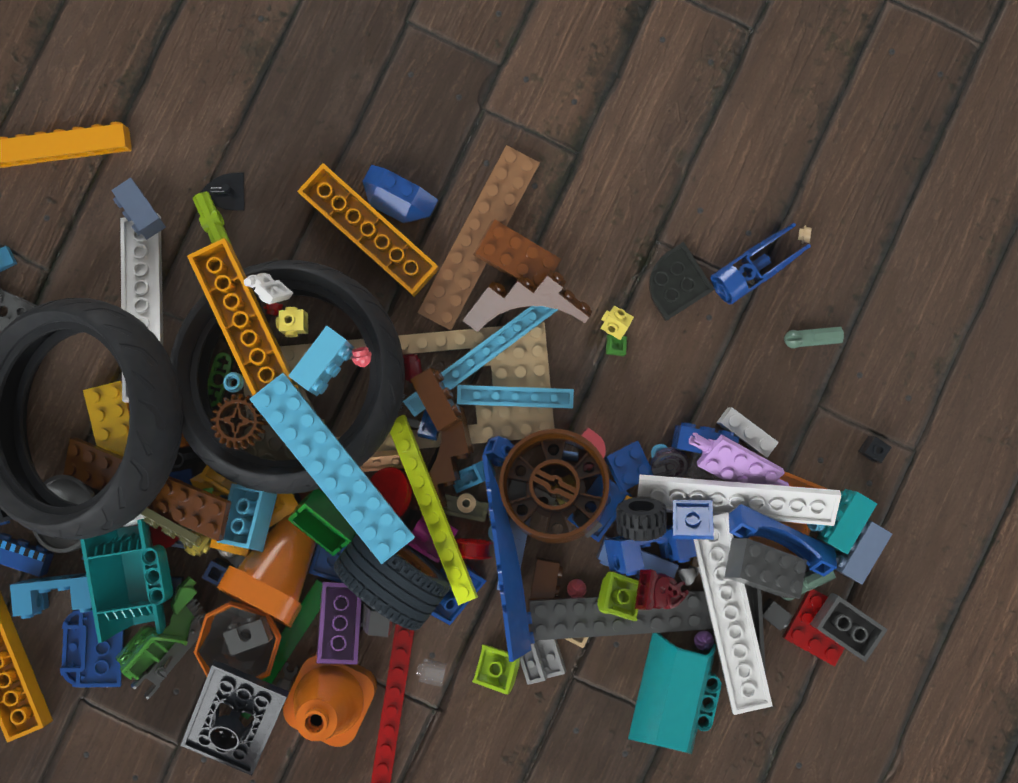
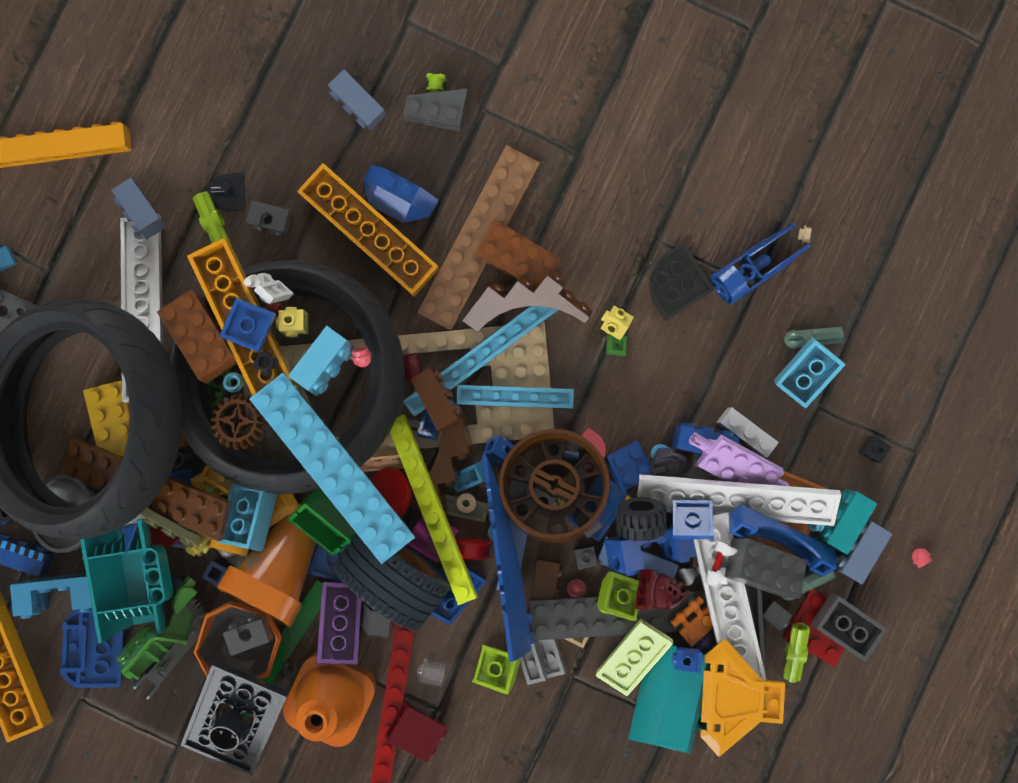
(128, 535): none -> blue piece
(197, 336): none -> dark orange brick
(247, 325): none -> blue plate
(259, 212): none -> dark grey brick
(265, 356): none -> black plate
(356, 100): none -> sand blue brick
(416, 732): none -> dark red brick
(435, 82): none -> lime brick
(437, 109): none -> dark grey wedge
(585, 556): none -> dark grey brick
(634, 657): none -> yellowish green plate
(695, 659): none -> blue brick
(697, 626): none -> orange plate
(716, 575): none -> white piece
(736, 698): none -> light orange plate
(796, 652): none -> lime piece
(809, 372): none -> medium azure brick
(921, 557): none -> coral plate

